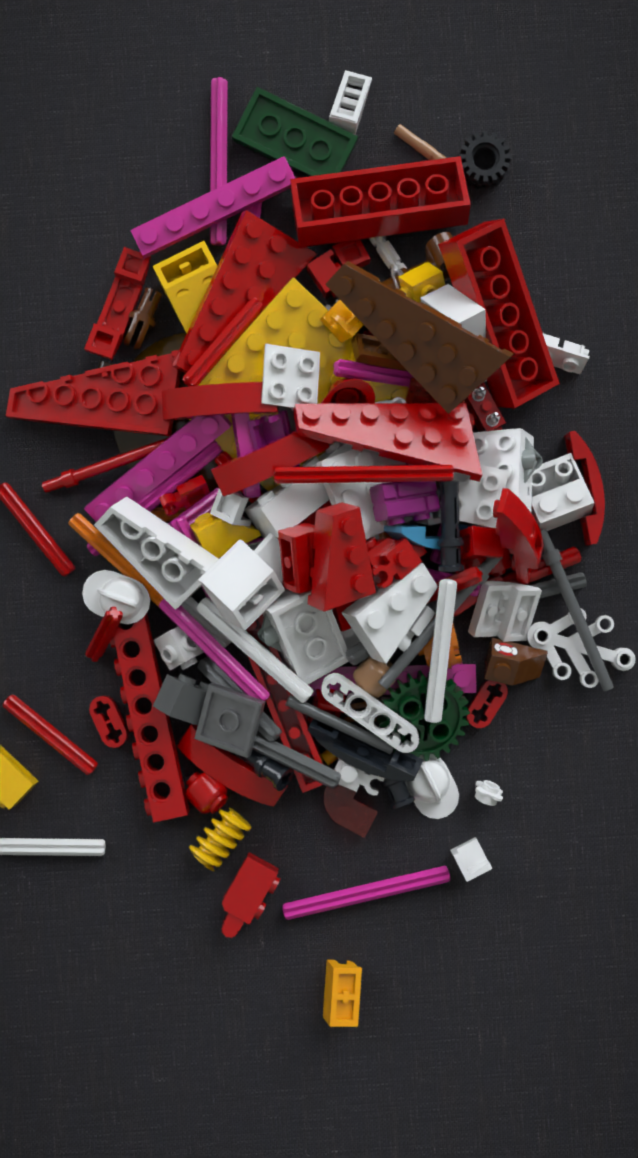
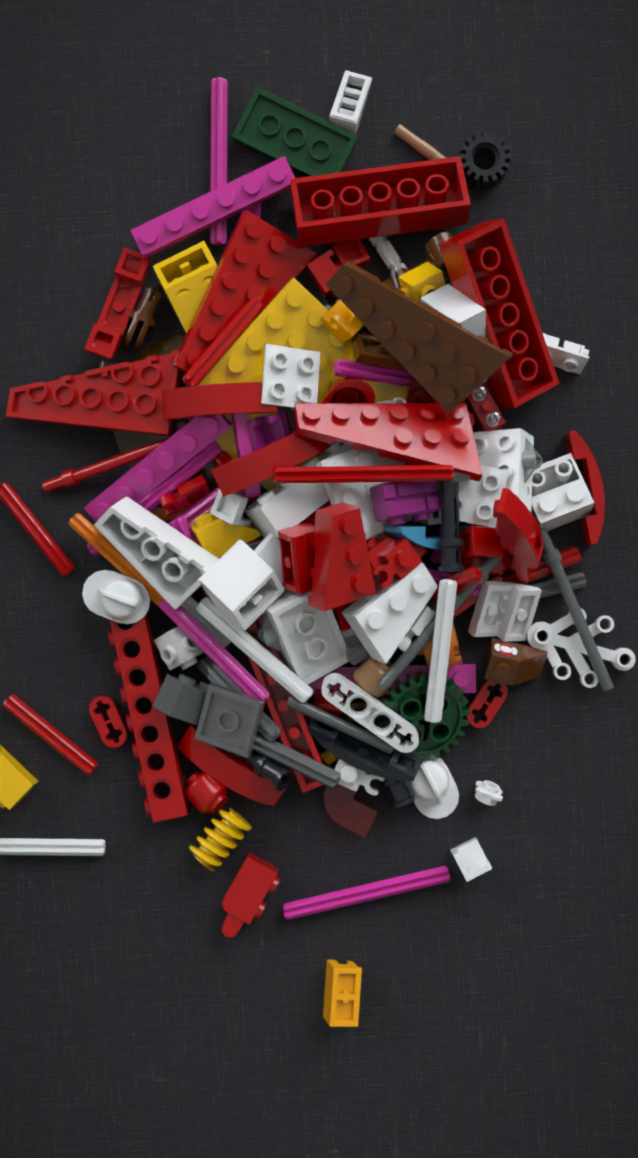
(104, 634): red axle -> none

